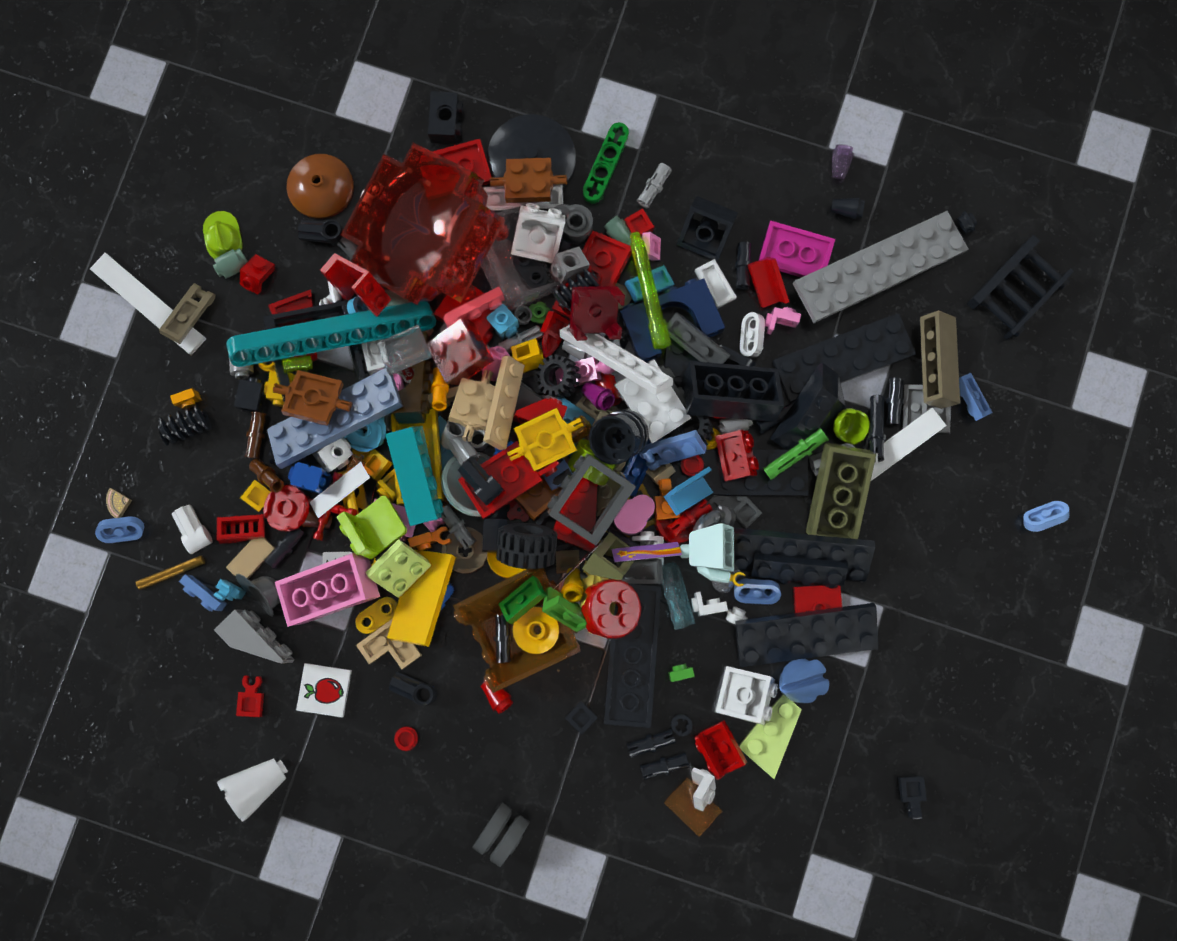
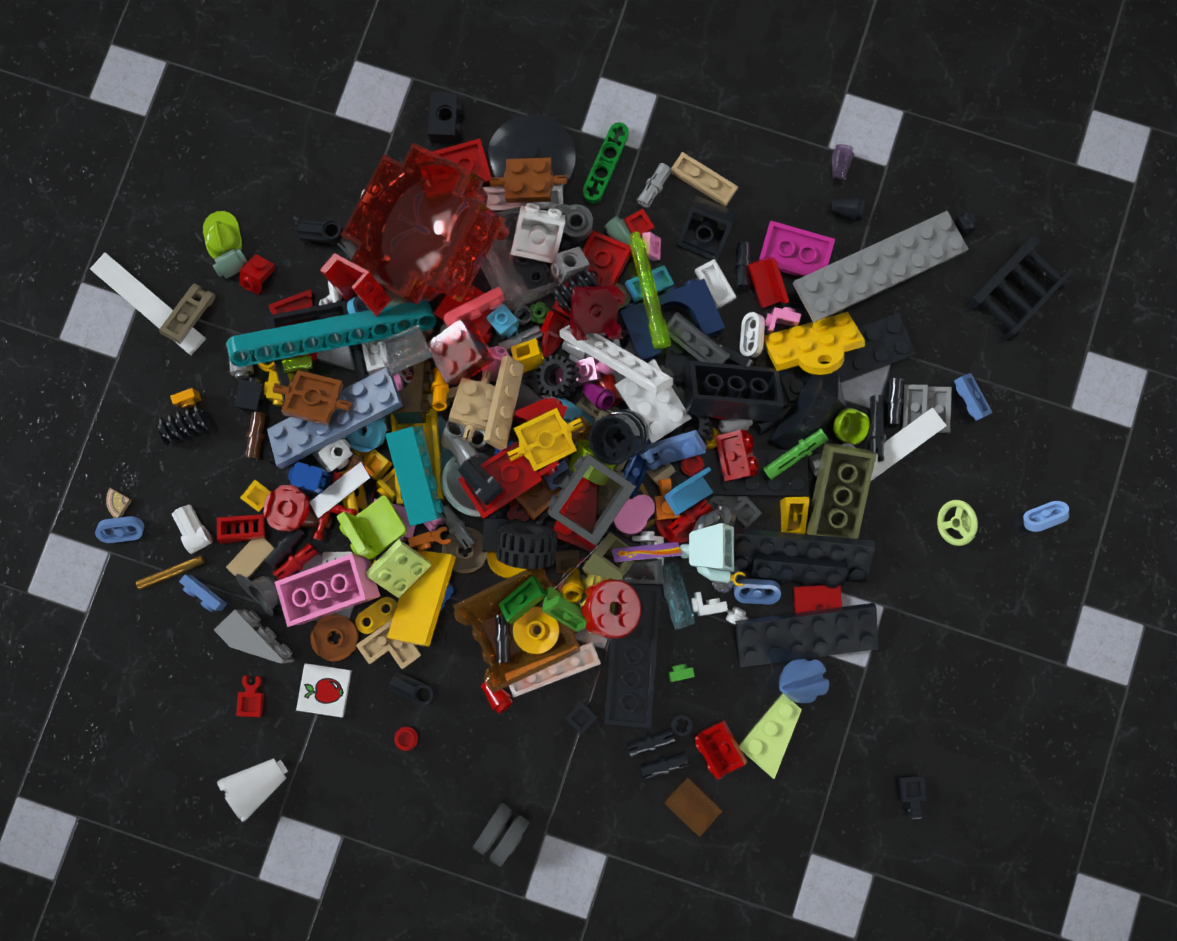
(228, 591): medium azure plate -> none
(266, 475): reddish brown pin -> none
(296, 562): none -> red pin
(323, 630): none -> dark orange plate
(326, 197): dark orange dish -> none
(576, 663): none -> white tile
(704, 179): none -> tan tile
(706, 789): white bracket -> none
(746, 695): white plate -> none
(794, 514): none -> yellow slope
(813, 344): none -> yellow plate
(940, 360): dark tan brick -> none
(965, 522): none -> yellowish green piece

